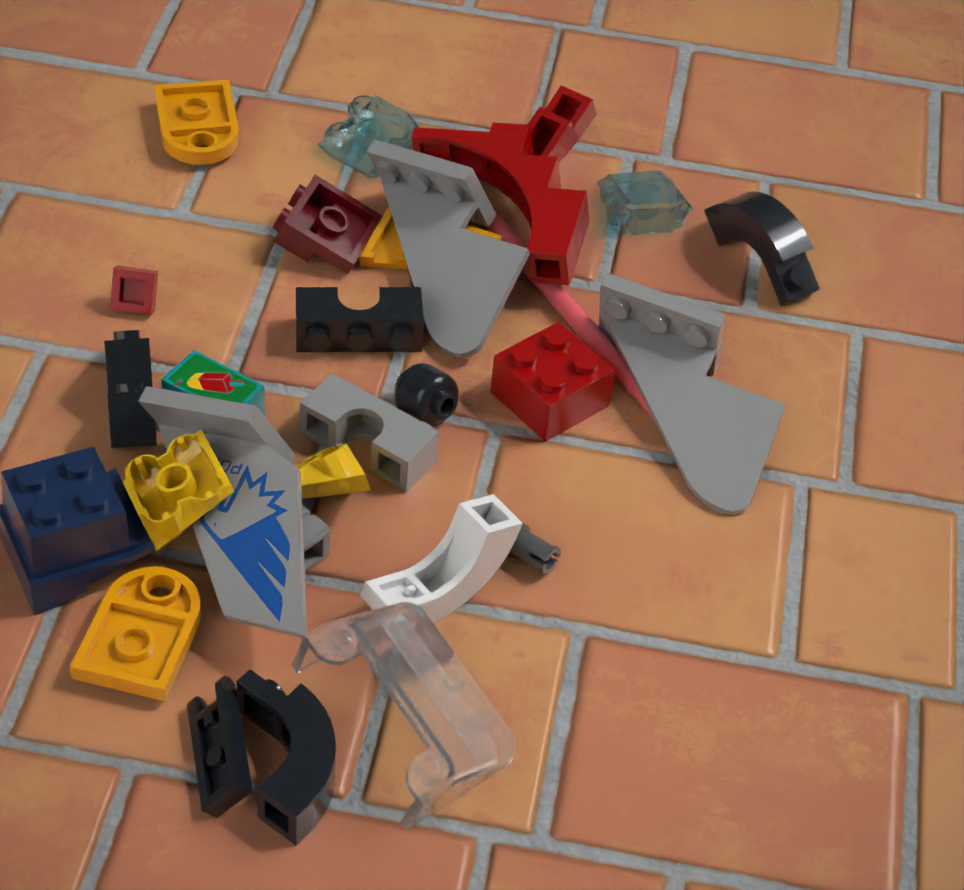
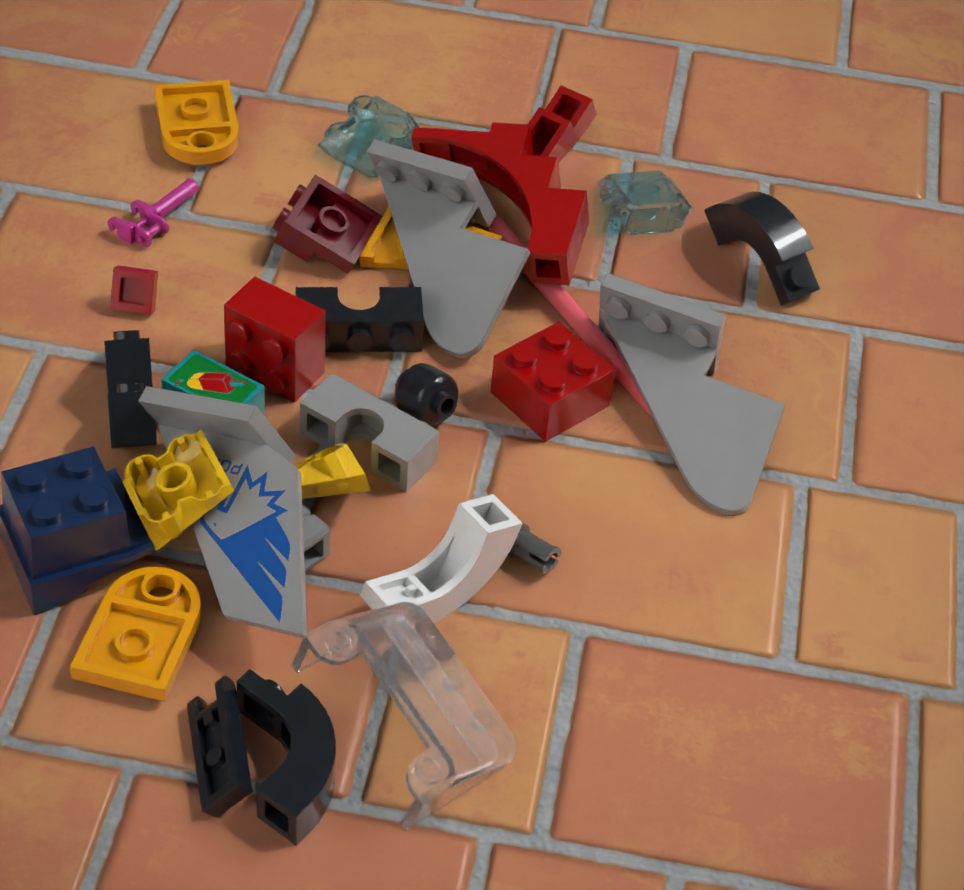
(152, 215): none -> dark pink piece
(275, 338): none -> red brick

